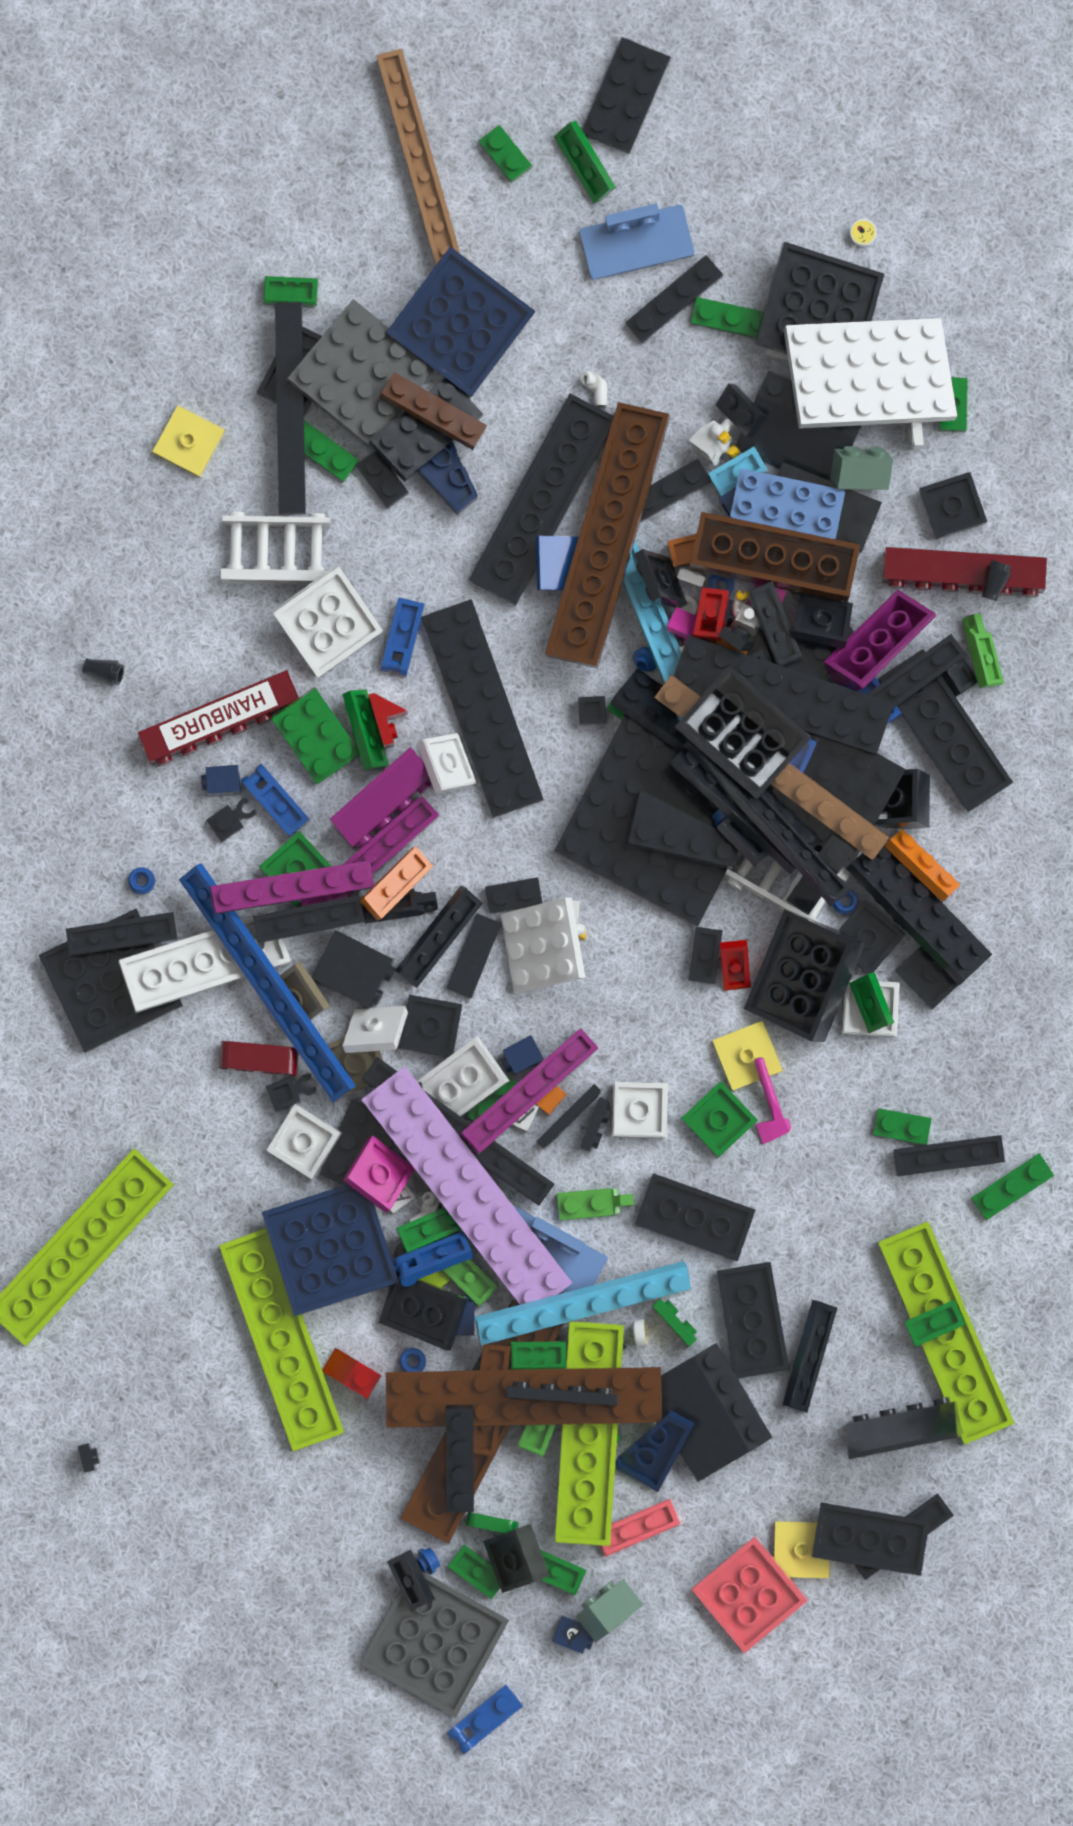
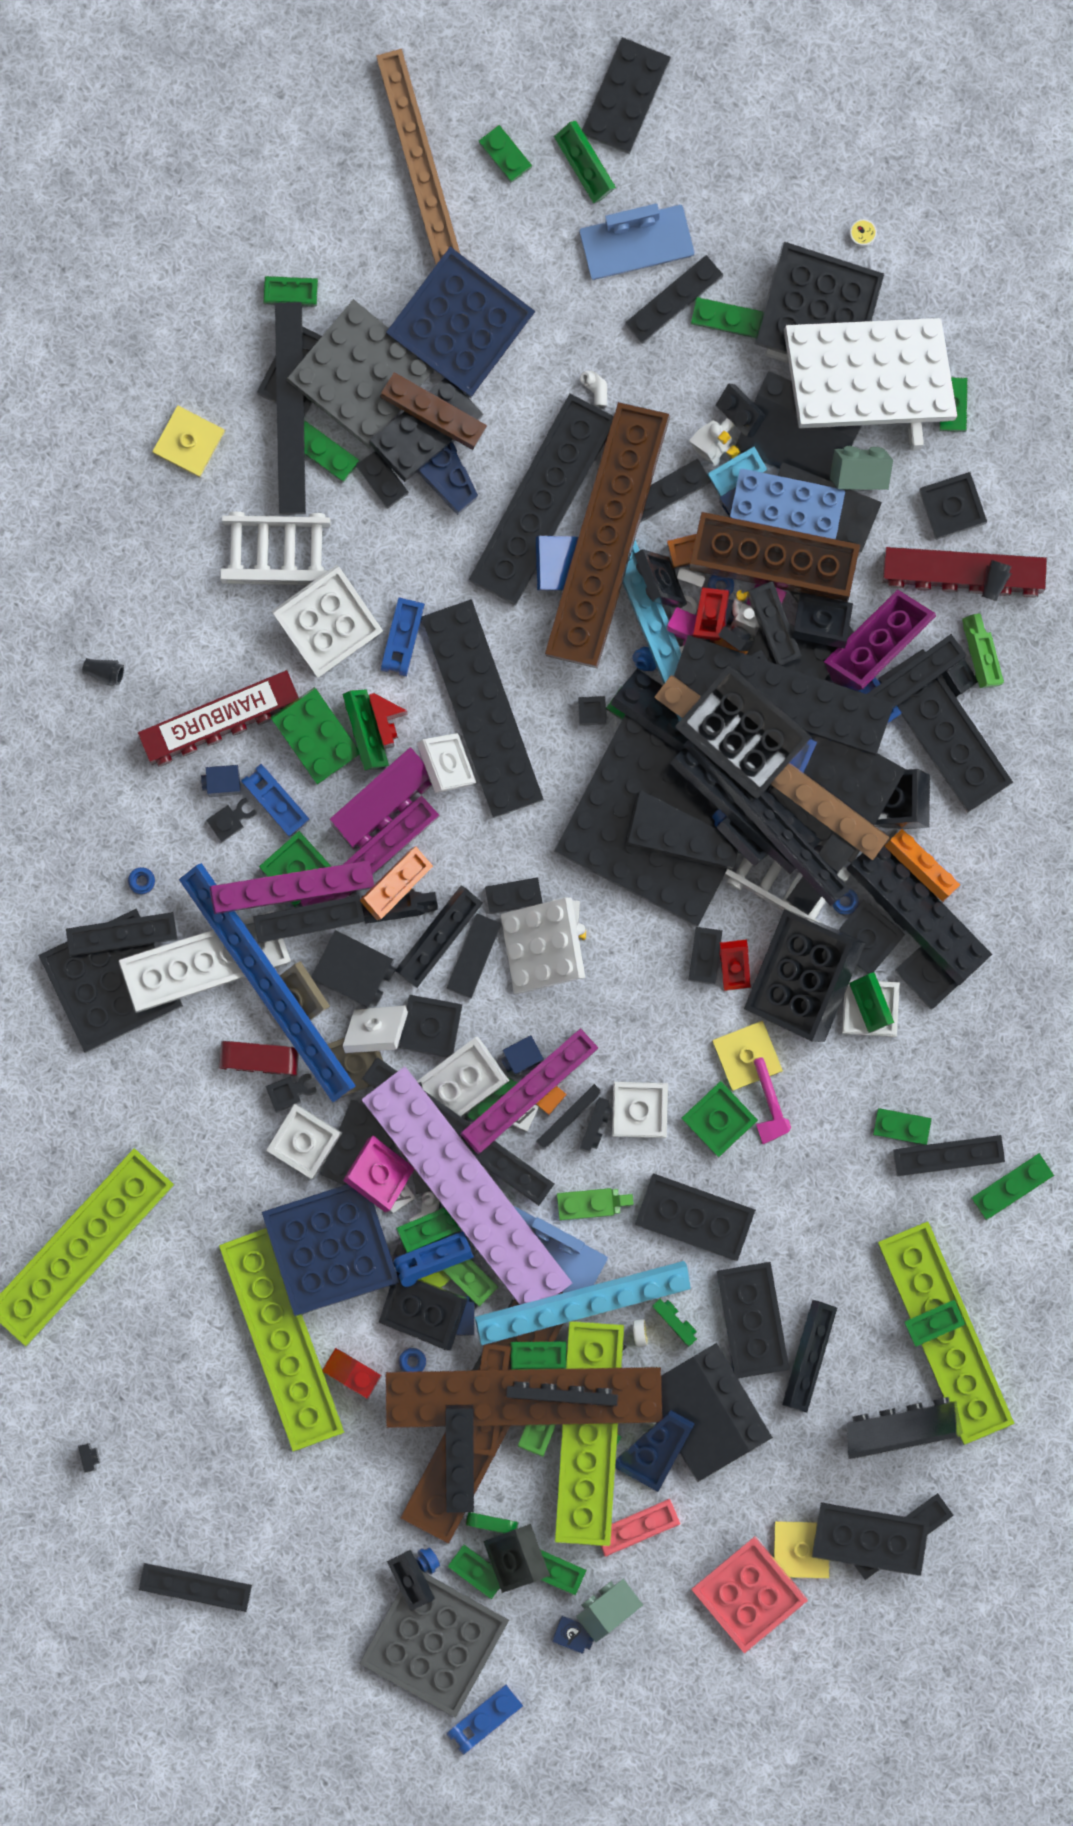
(195, 1587): none -> black plate

